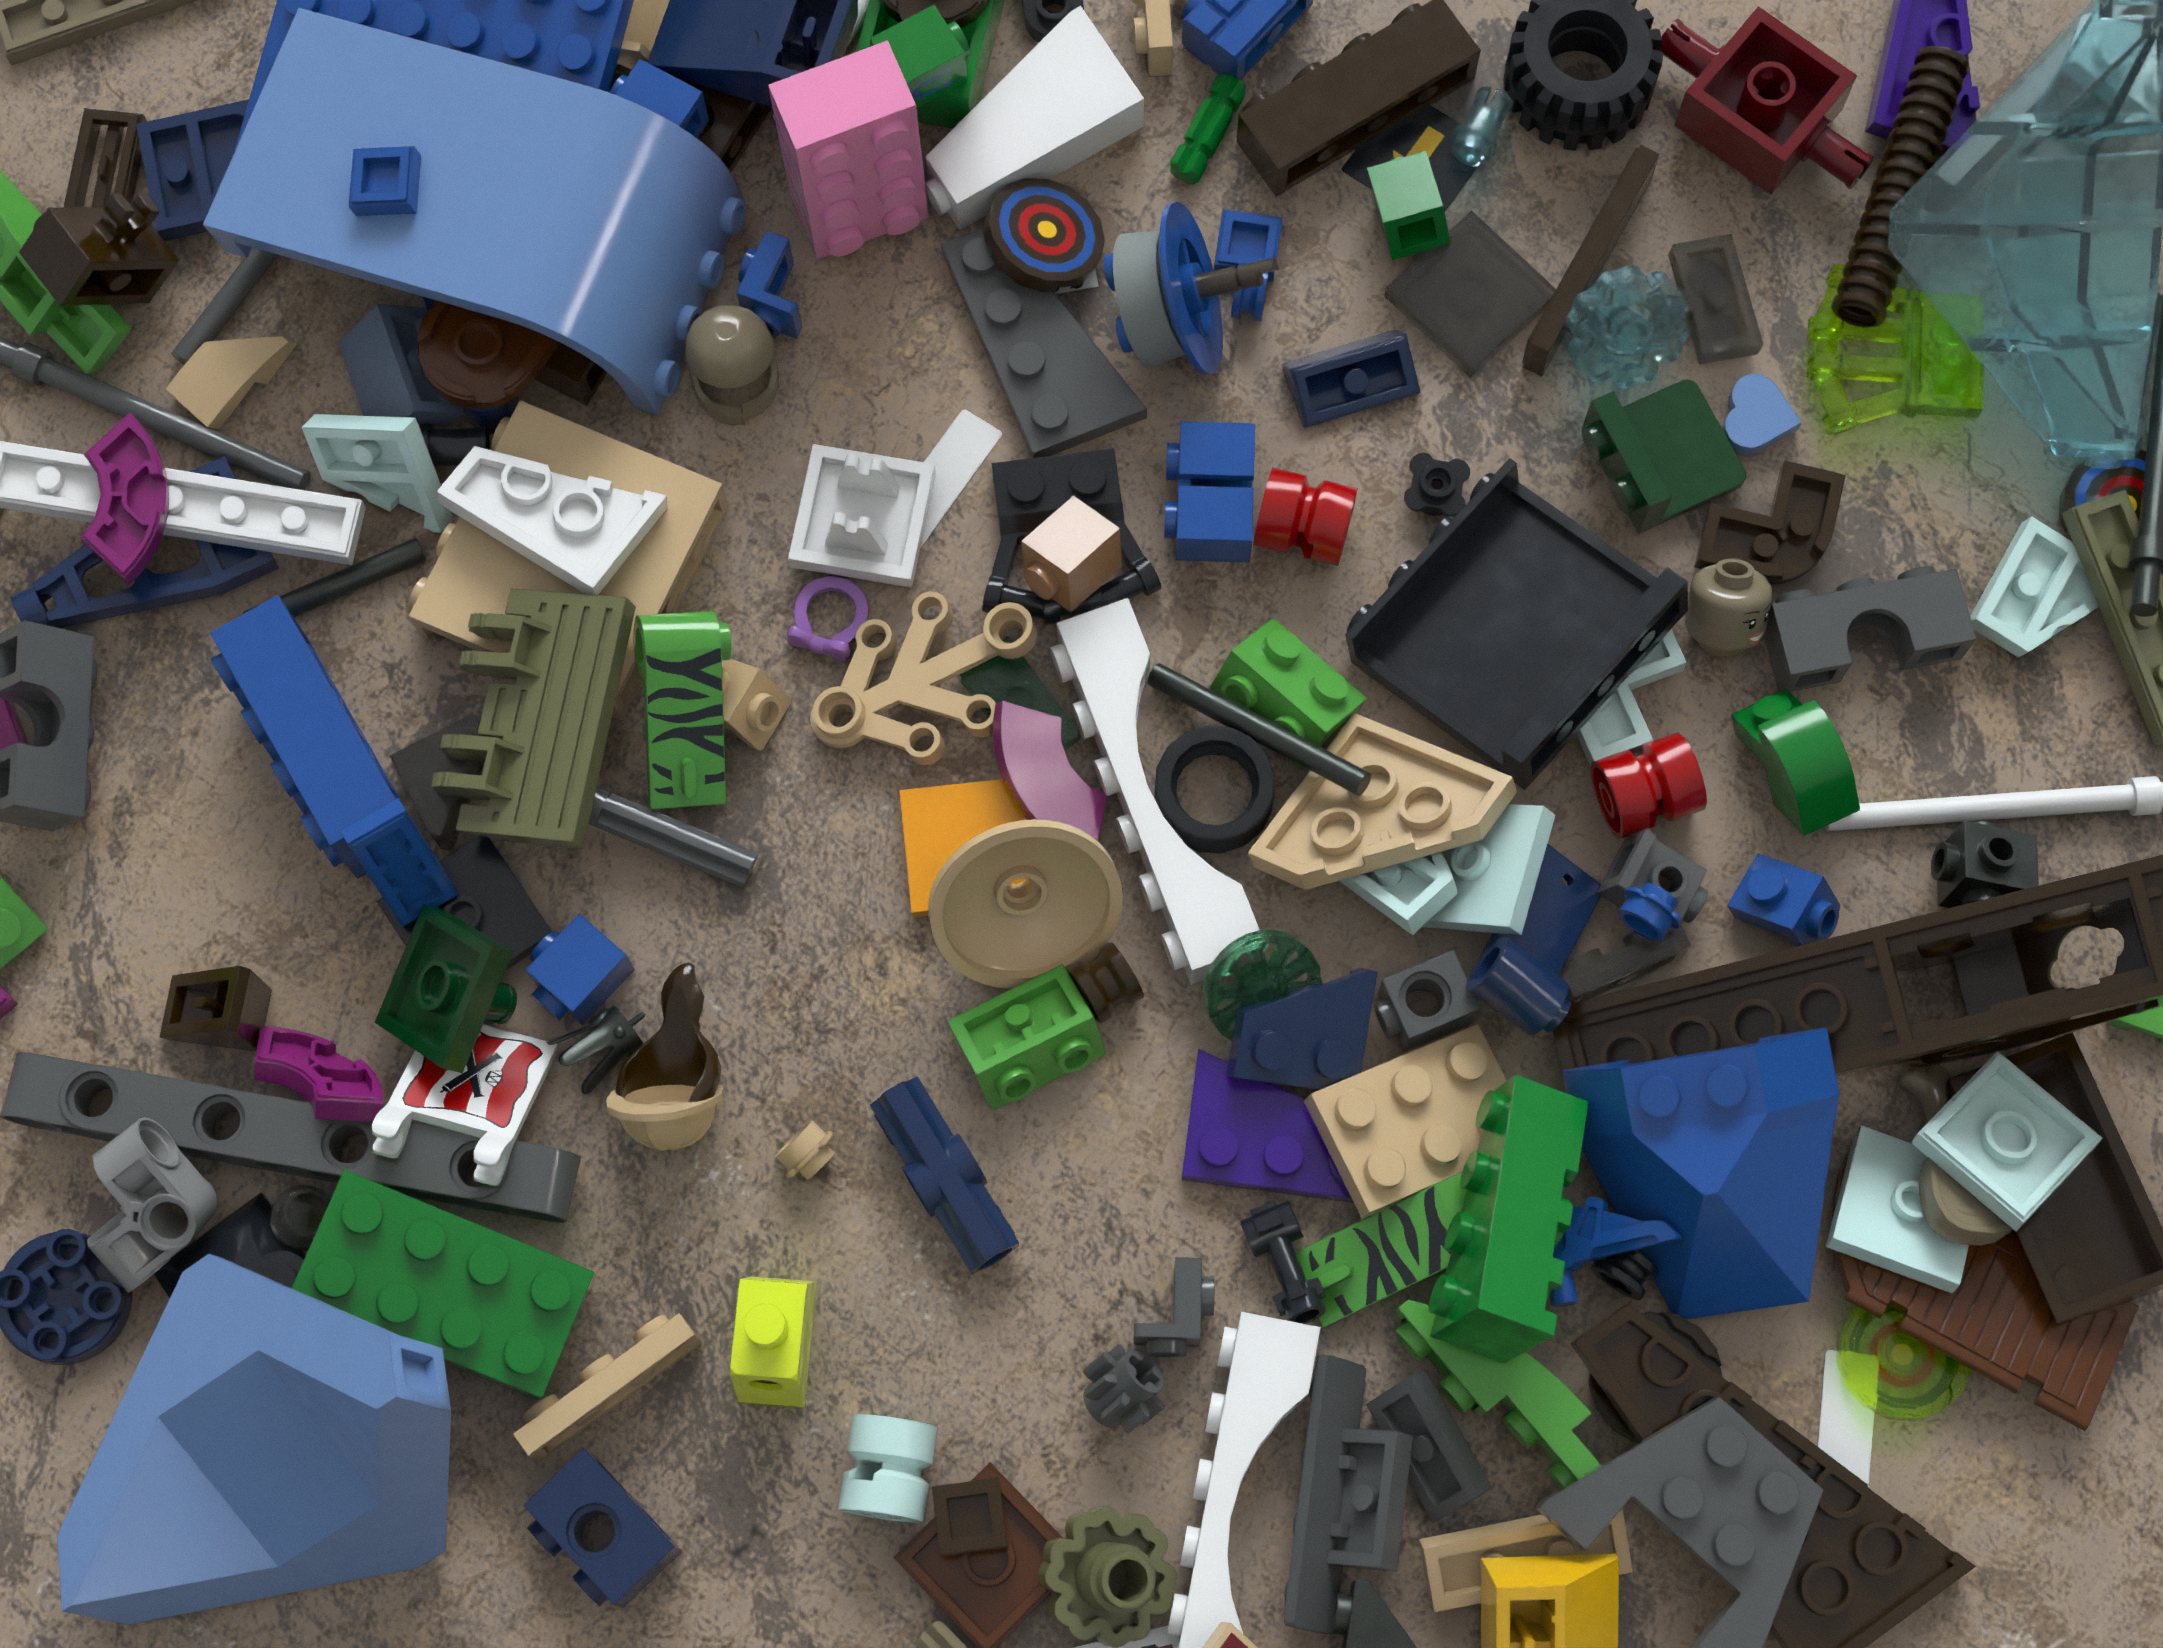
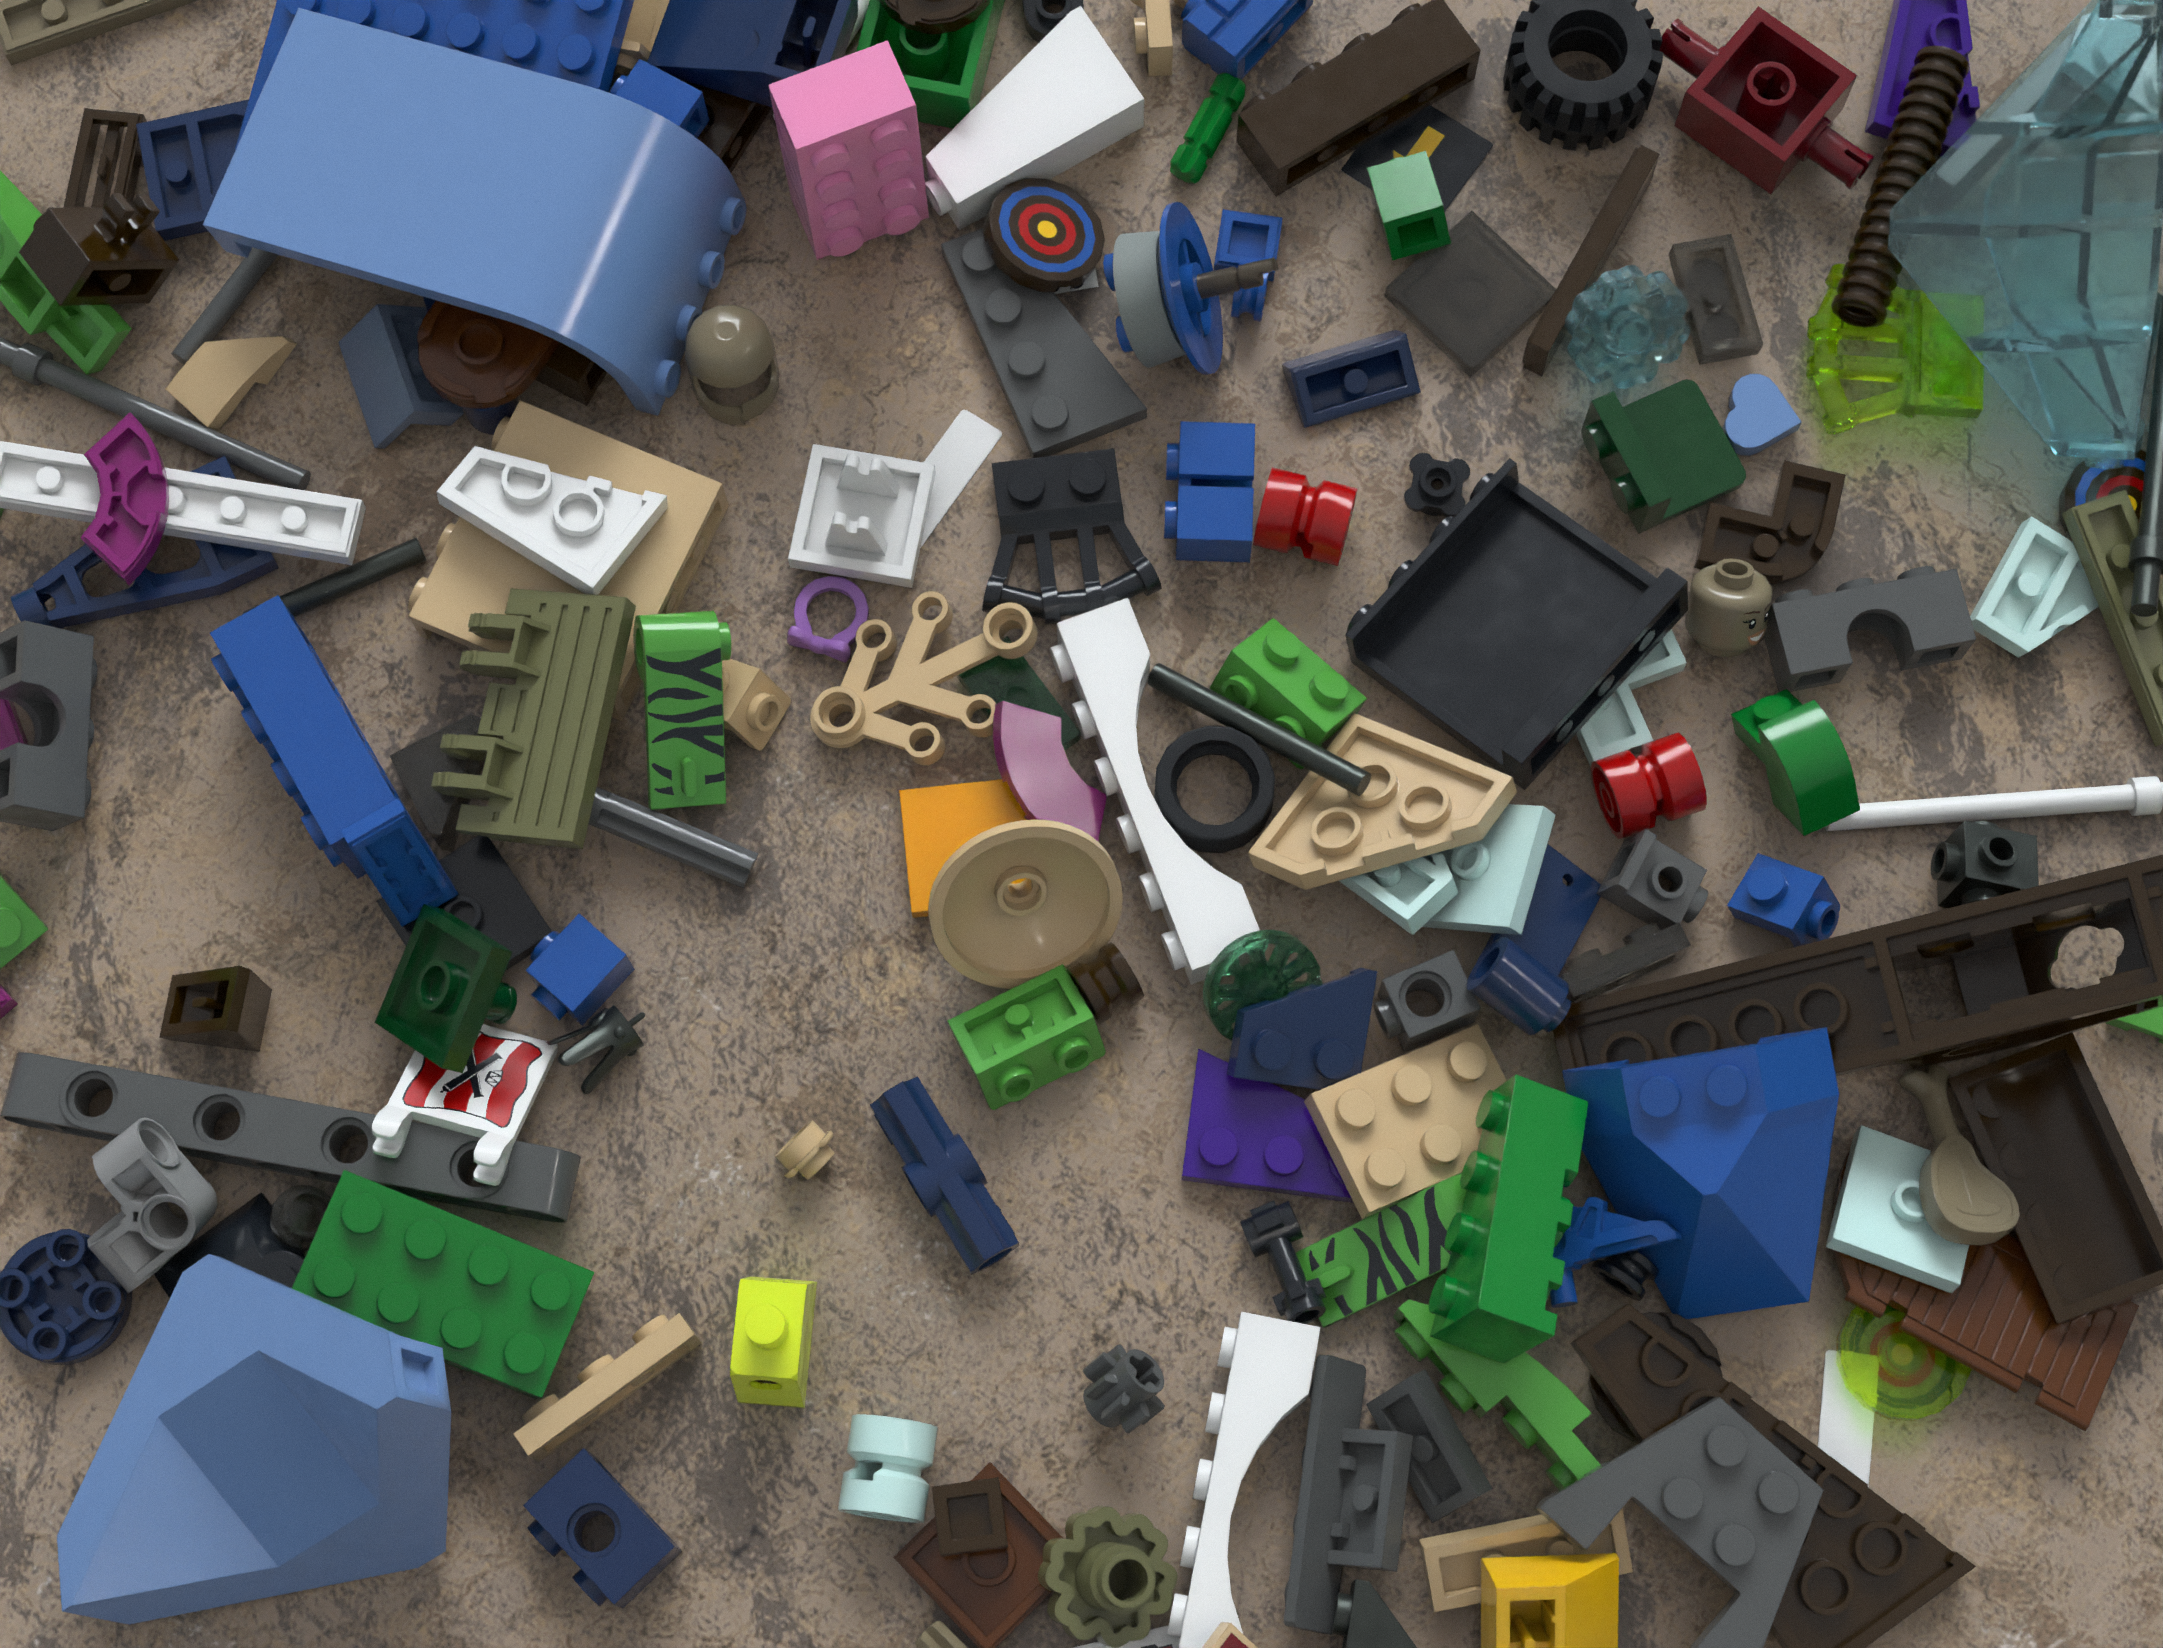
(323, 1077): magenta tile -> none
(379, 460): light aqua wing -> none
(384, 181): blue tile -> none
(451, 446): black pin -> none
(673, 1079): piece -> none
(762, 280): blue bracket -> none
(928, 54): green brick -> none
(1071, 554): medium nougat brick -> none
(1191, 1300): dark grey bracket -> none
(1475, 138): clear light blue pin -> none
(1649, 911): blue plate -> none
(2006, 1140): light aqua plate -> none

